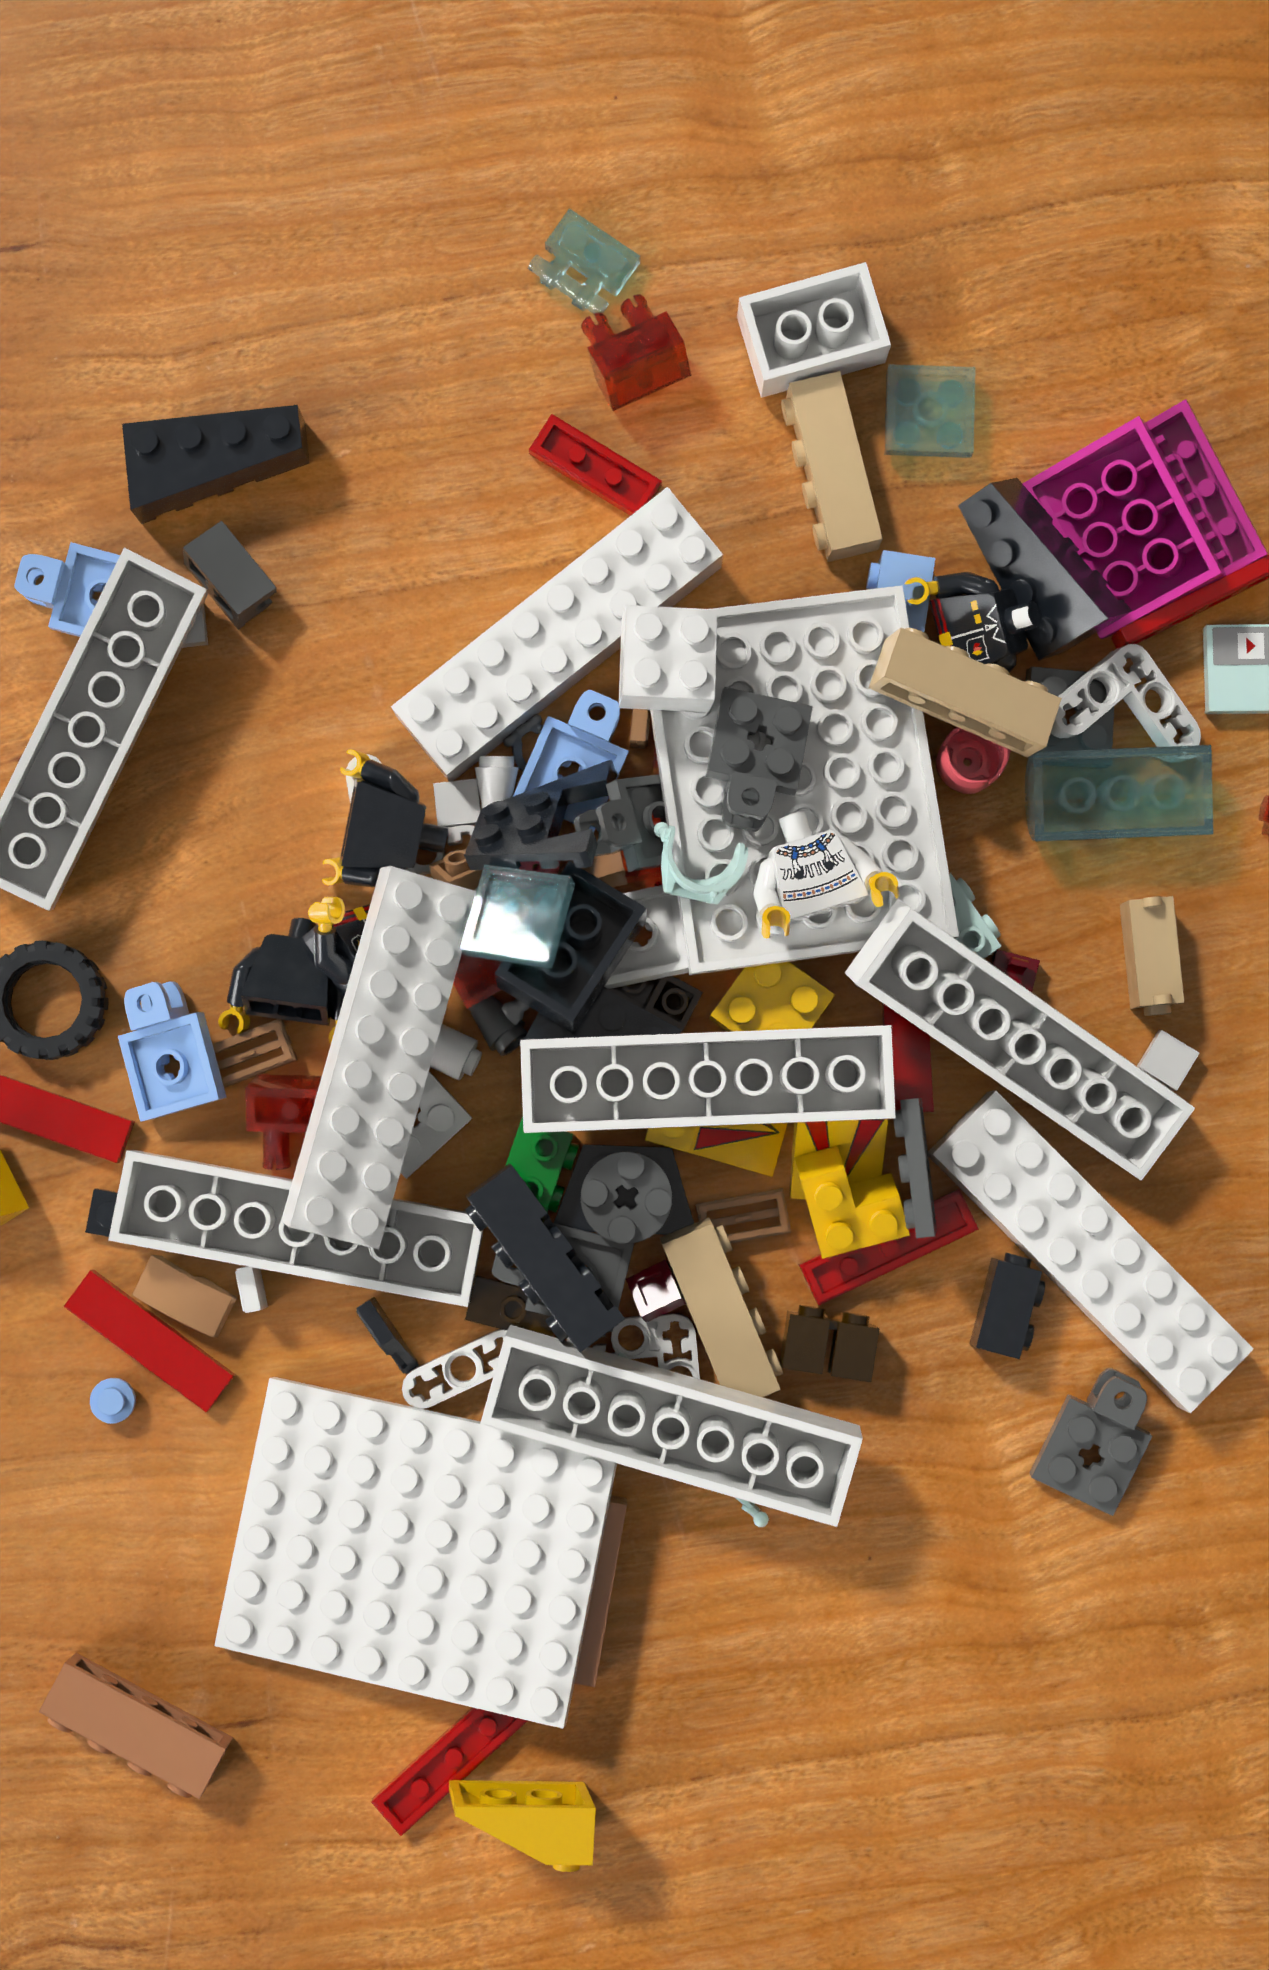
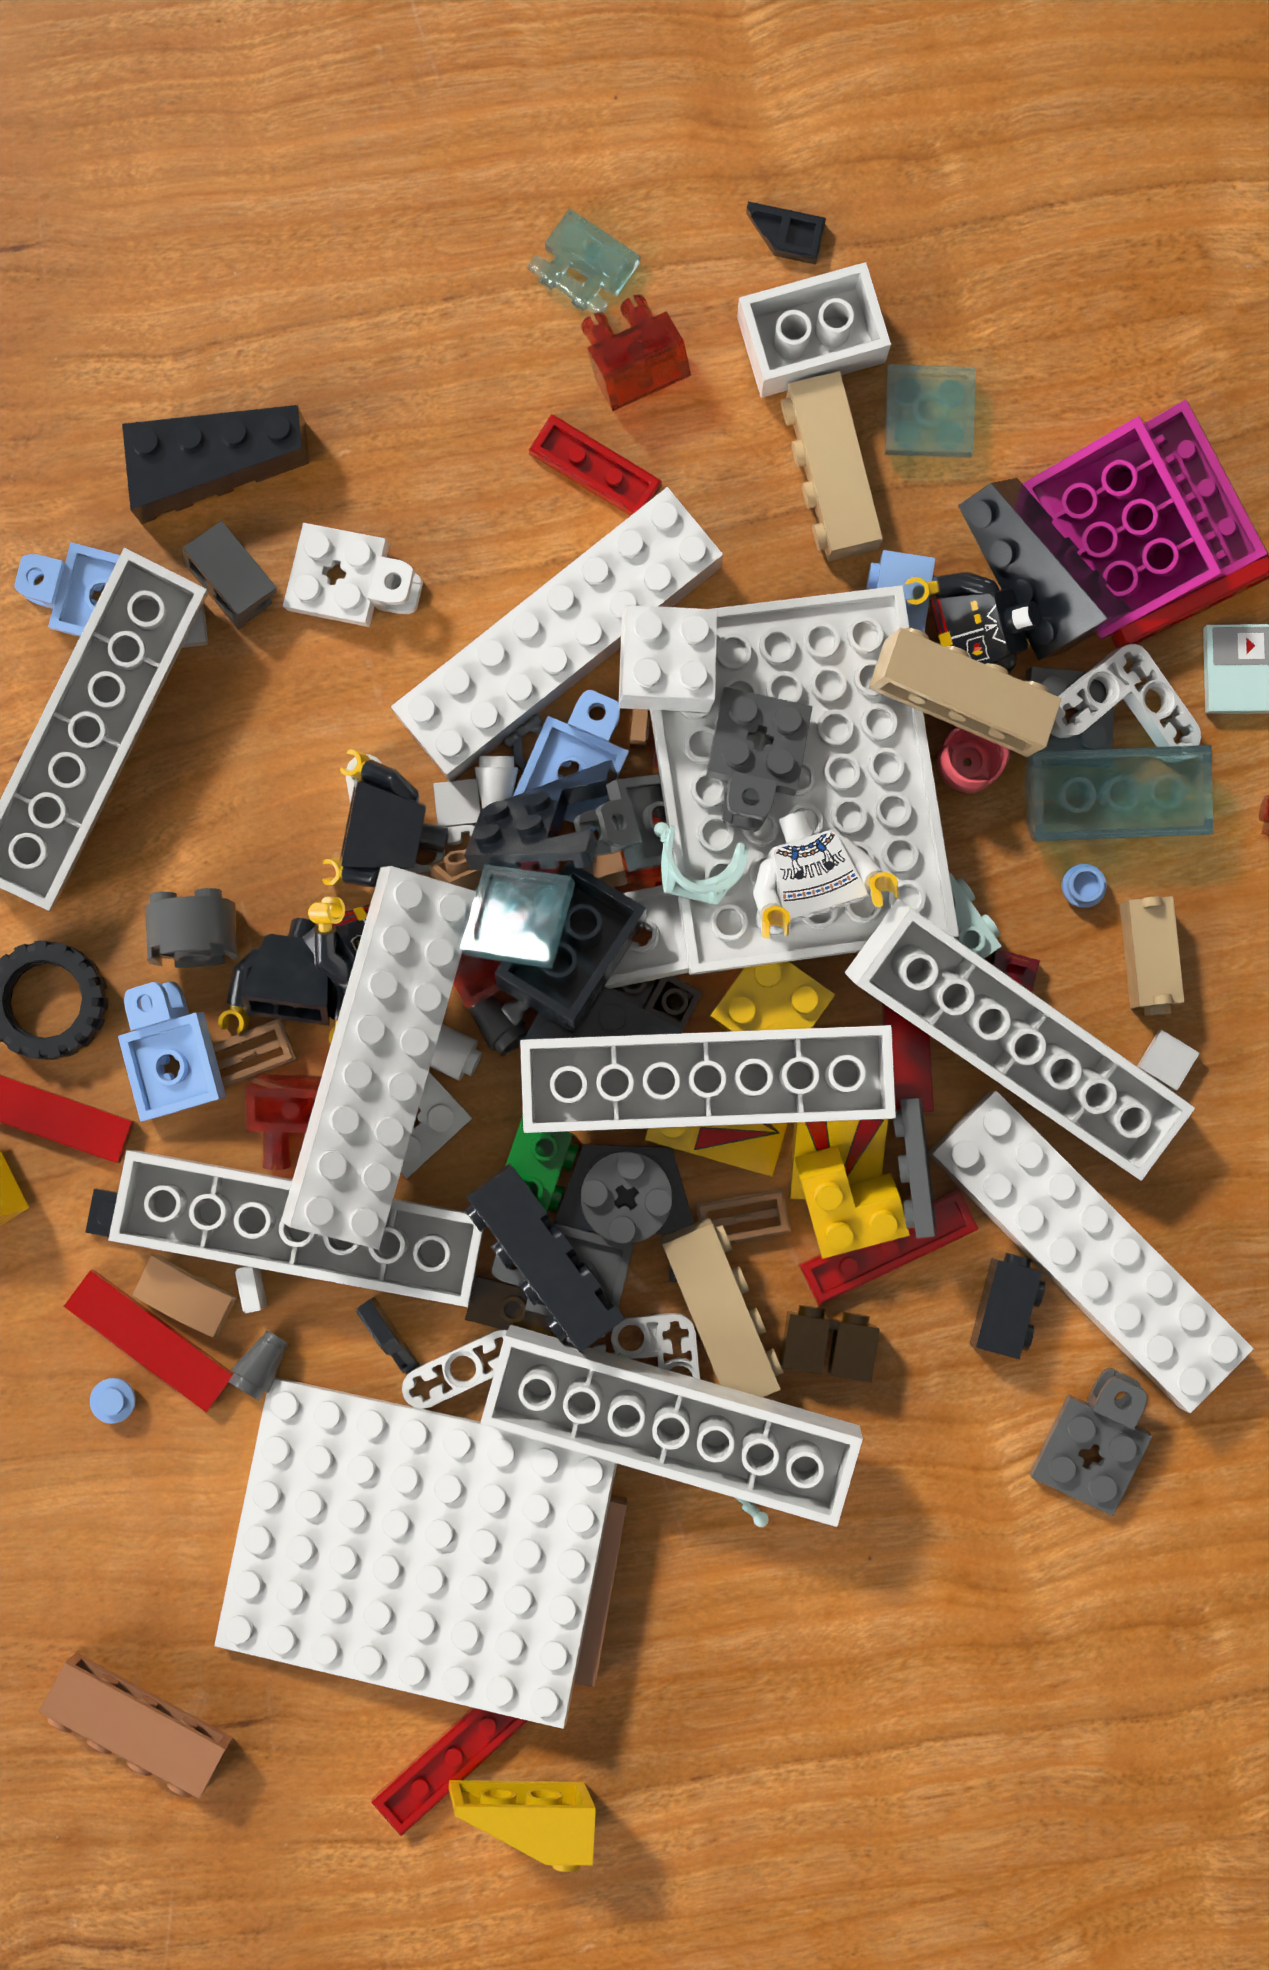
(191, 928): none -> dark grey brick
(259, 1366): none -> dark grey cone
(368, 582): none -> white plate
(655, 1291): tile -> none
(788, 232): none -> black tile
(1084, 886): none -> light blue plate

